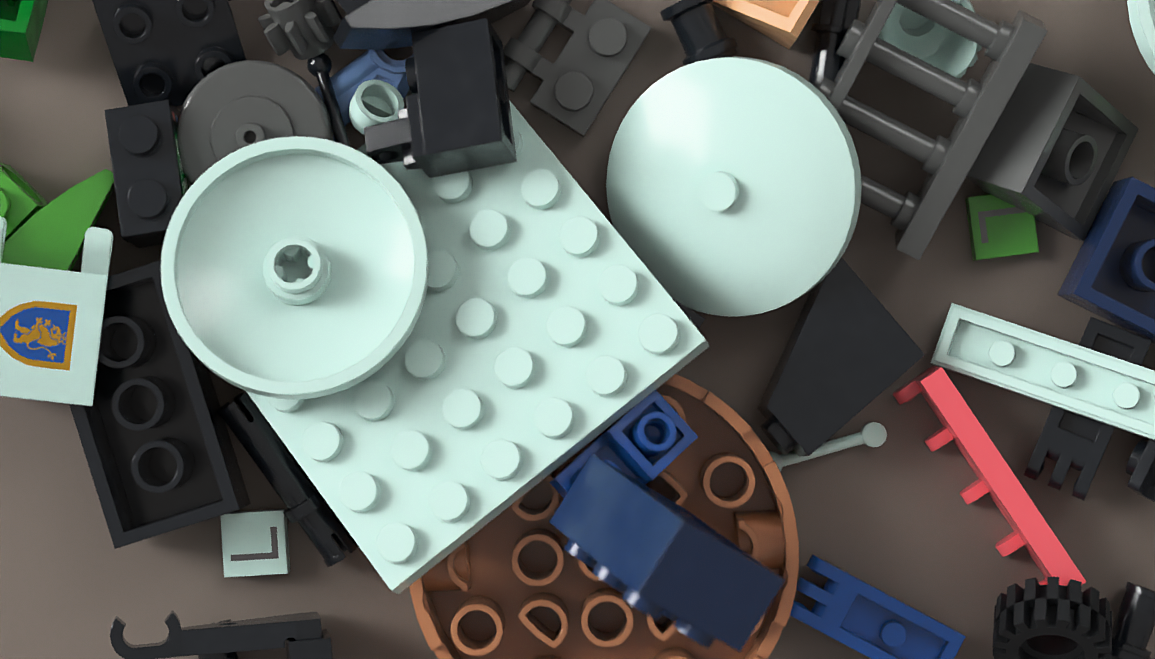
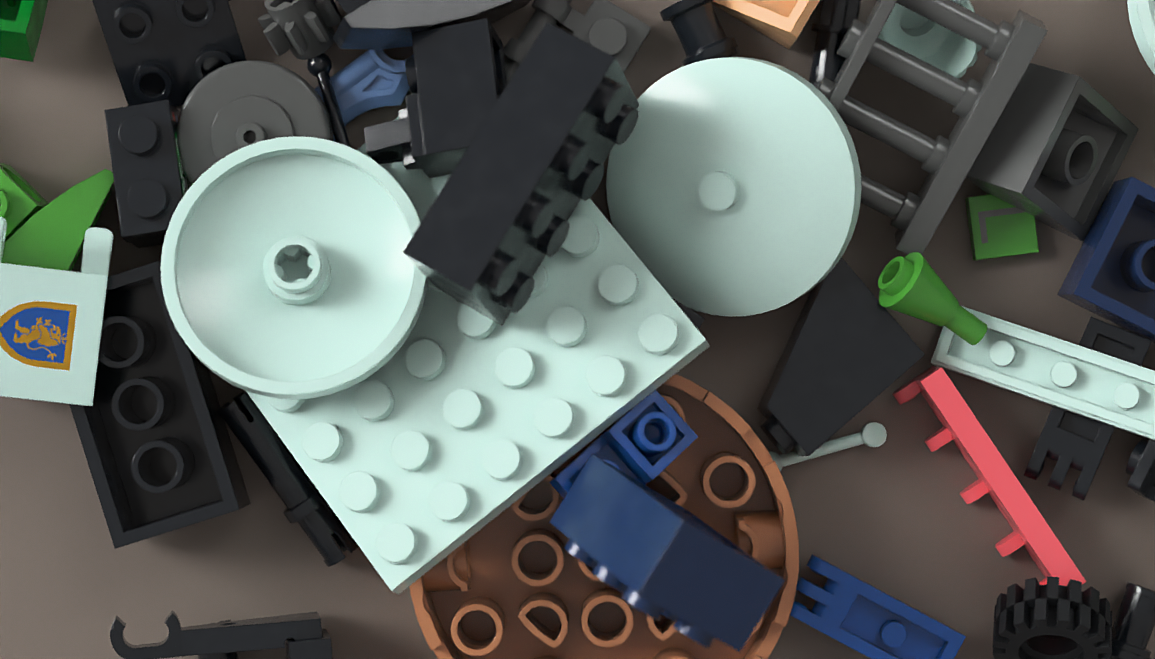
(255, 543): light aqua tile -> none
(374, 104): light aqua hinge -> none
(525, 175): none -> black brick
(916, 290): none -> bright green cone

